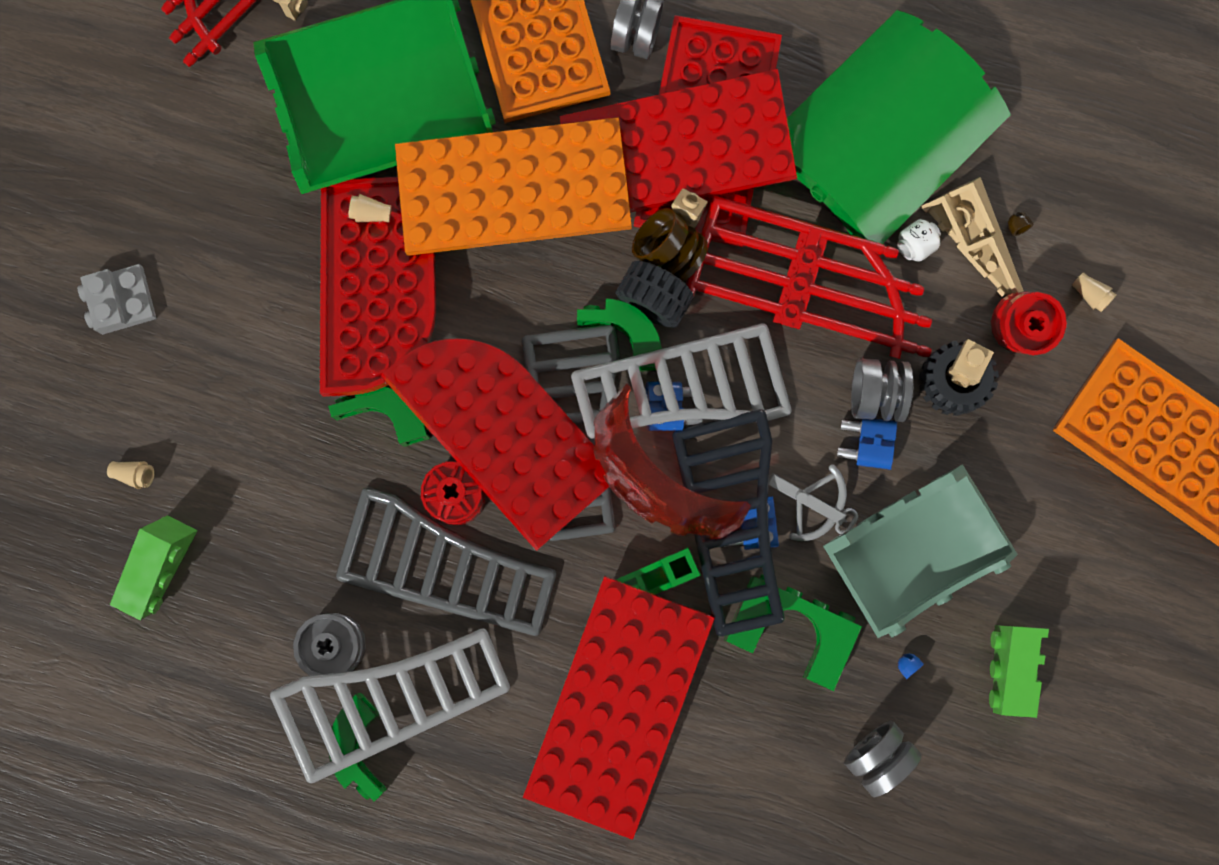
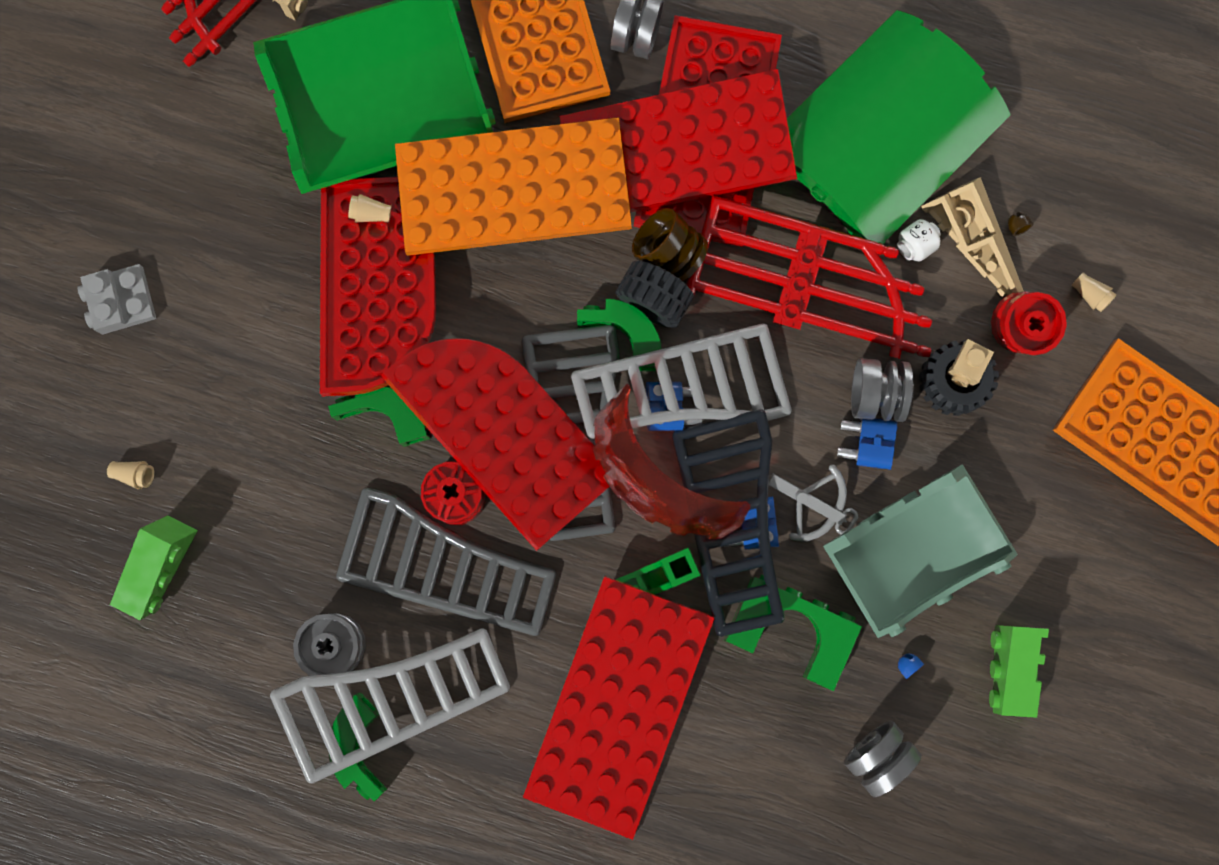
(689, 207): tan bracket -> none

